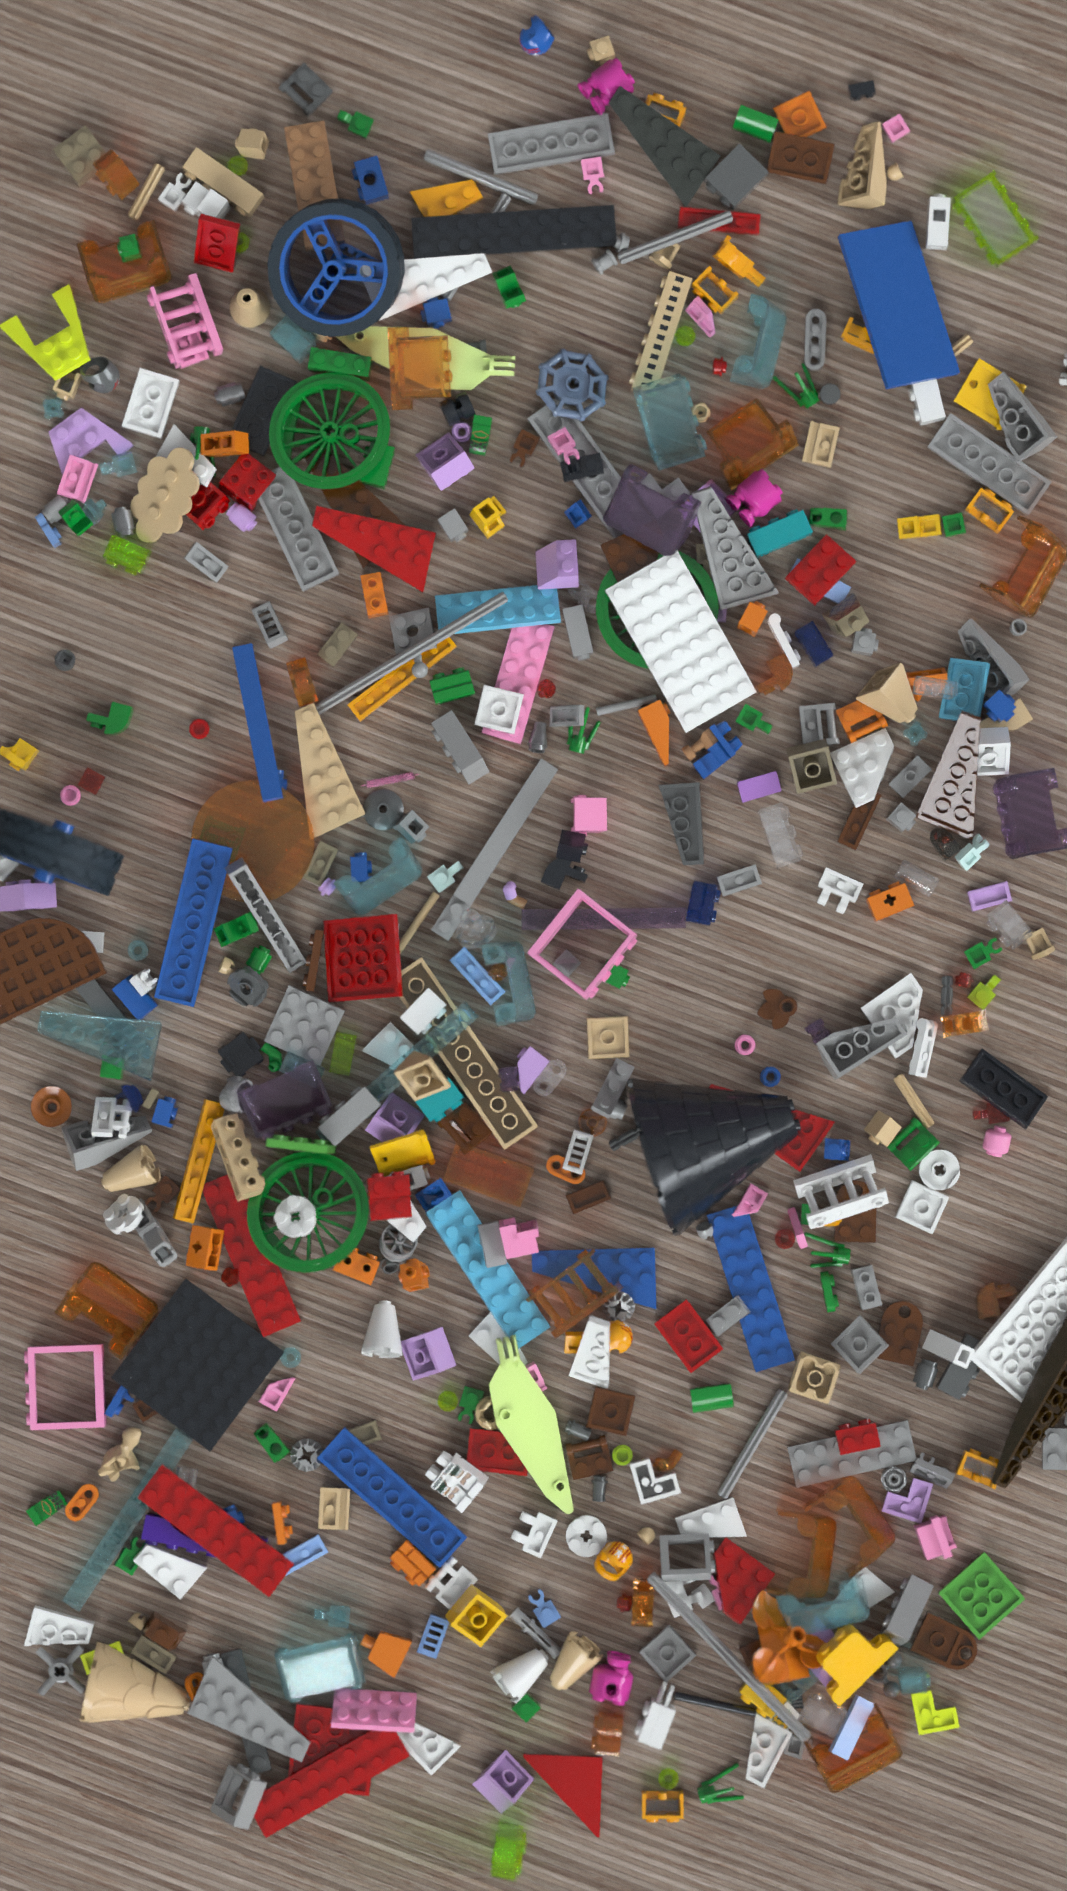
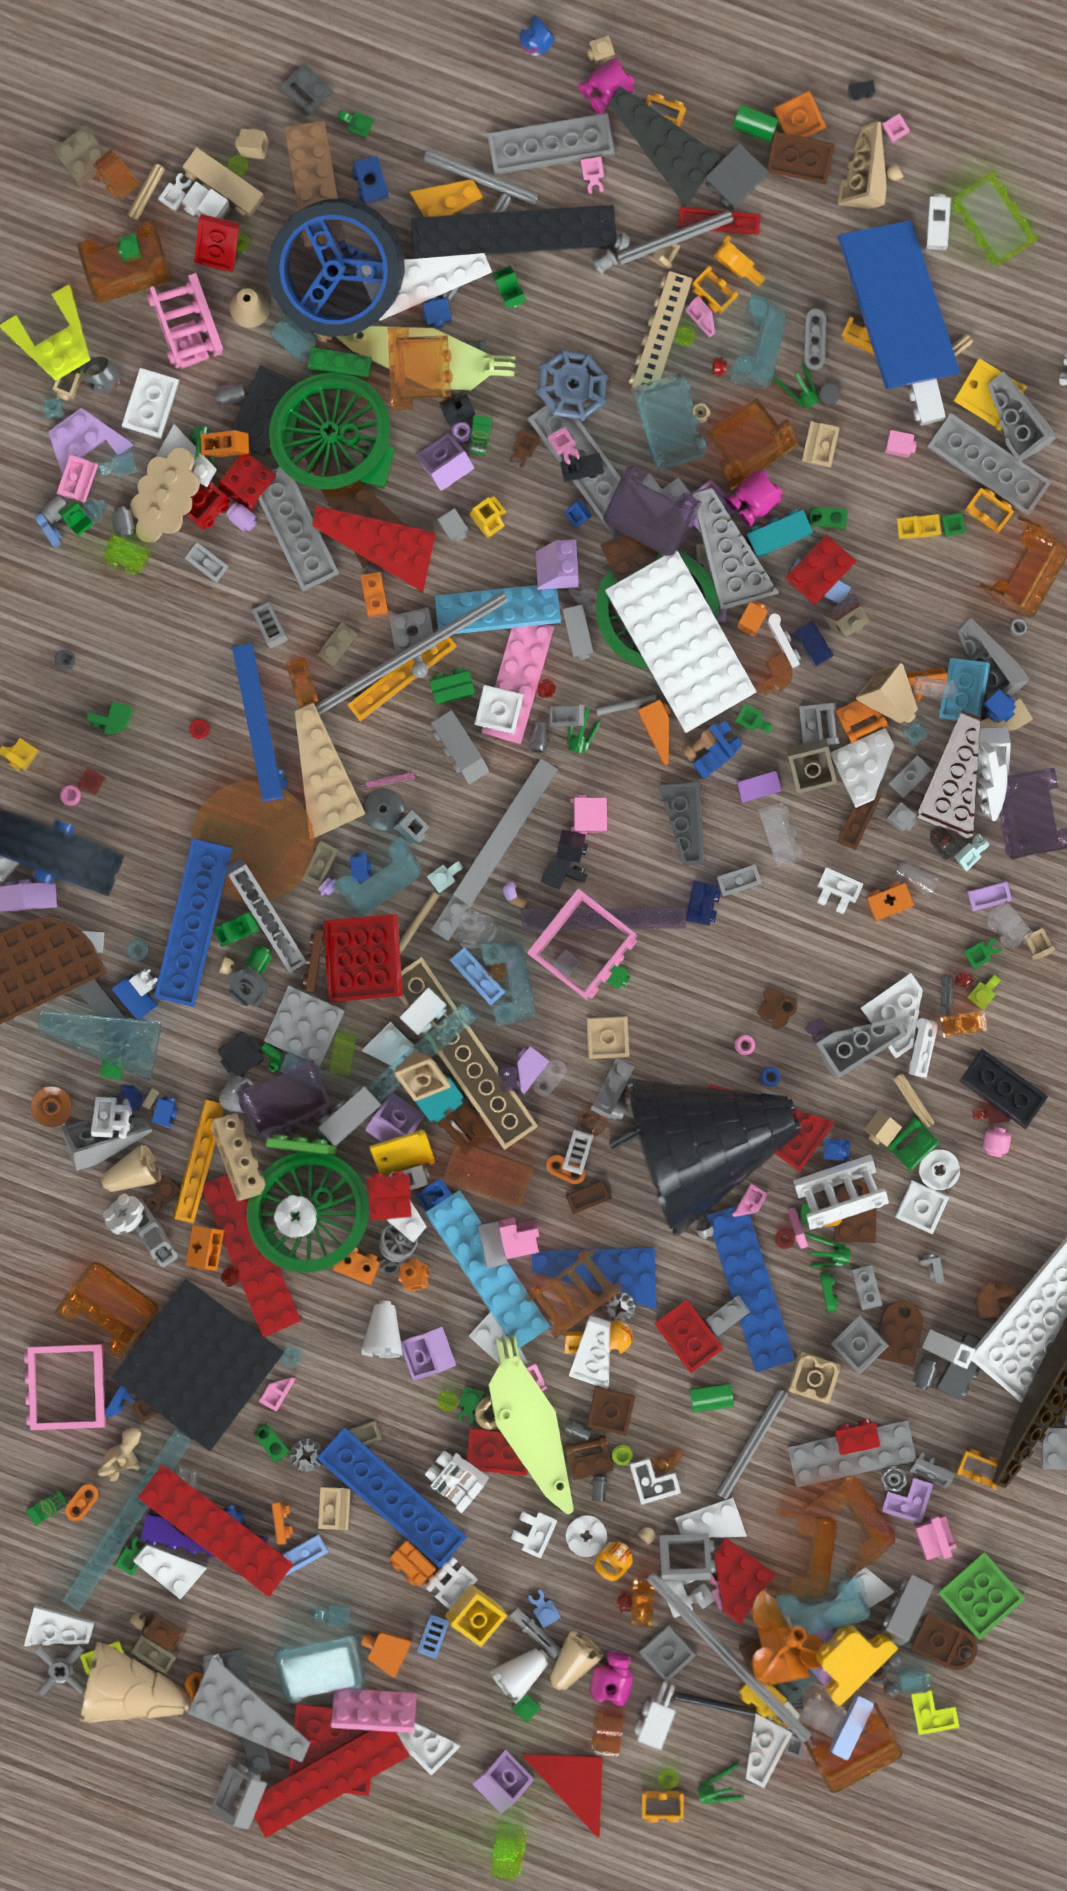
(864, 642): light grey brick -> none
(900, 444): none -> bright pink brick
(935, 1271): none -> light grey bracket
(993, 783): none -> white slope

